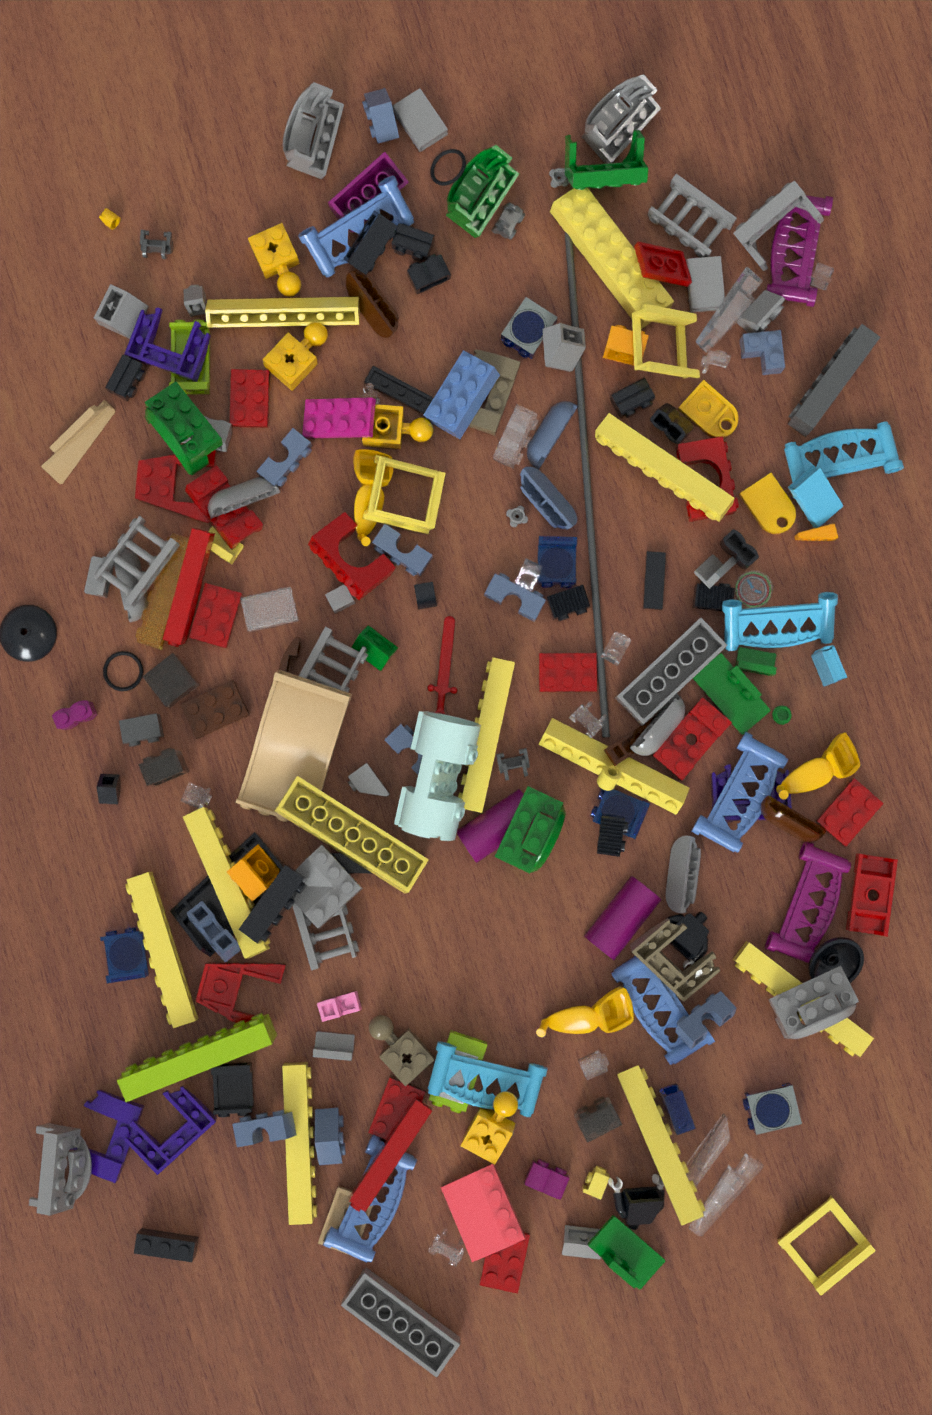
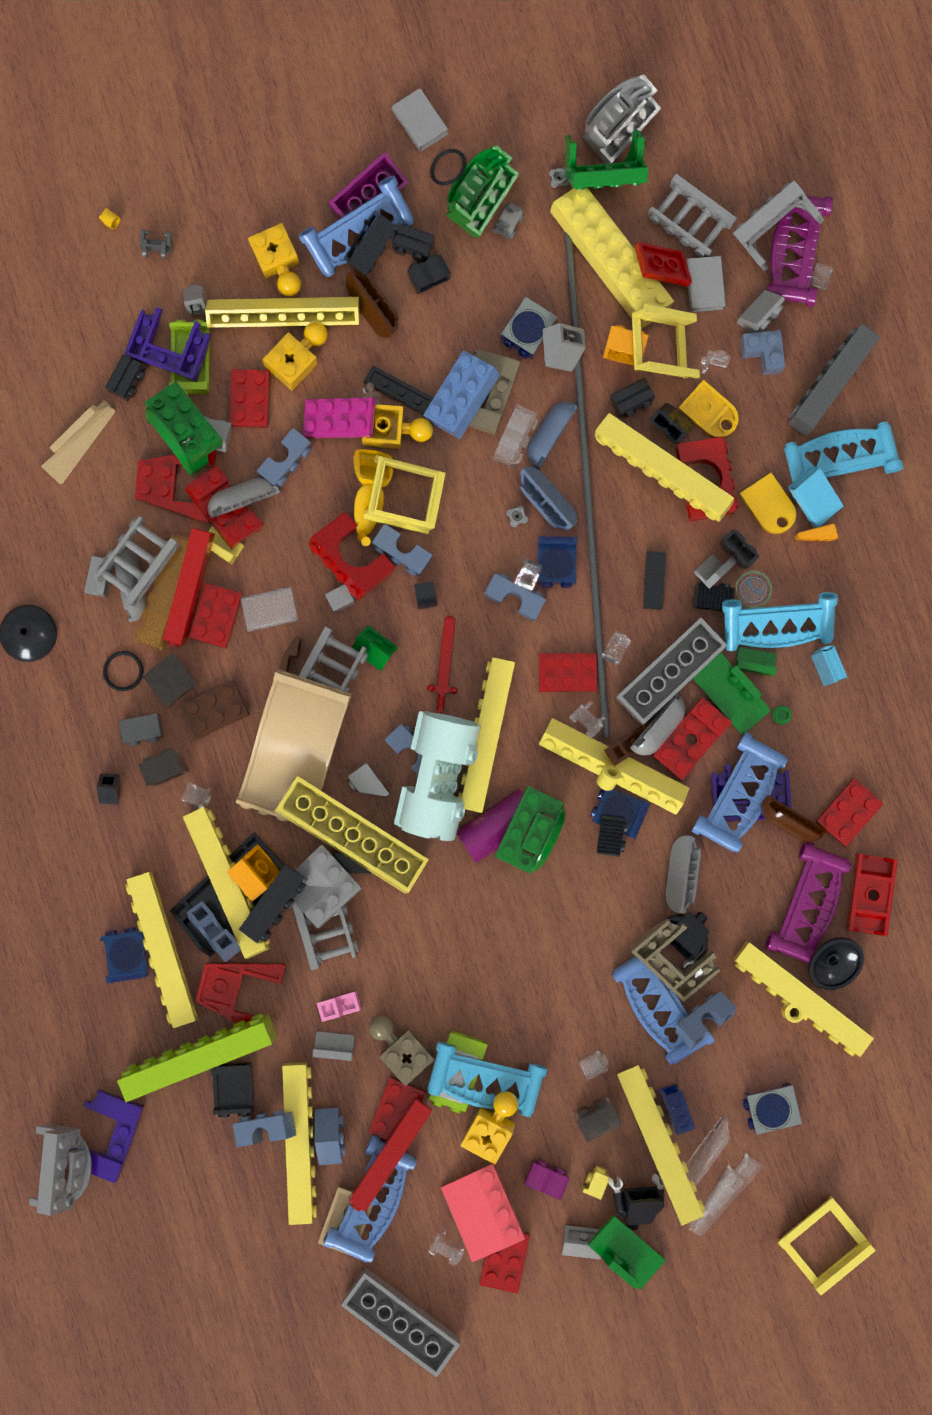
(70, 717): magenta brick -> none
(119, 311): light grey slope -> none
(159, 1155): dark purple wedge -> none
(166, 1245): black brick -> none
(300, 130): light grey piece -> none
(380, 111): sand blue brick -> none
(513, 763): dark grey piece -> none
(568, 602): black brick -> none
(610, 1013): yellow piece -> none
(622, 917): magenta brick -> none
(730, 309): clear wedge -> none
(819, 1013): light grey piece -> none
(837, 760): yellow piece -> none

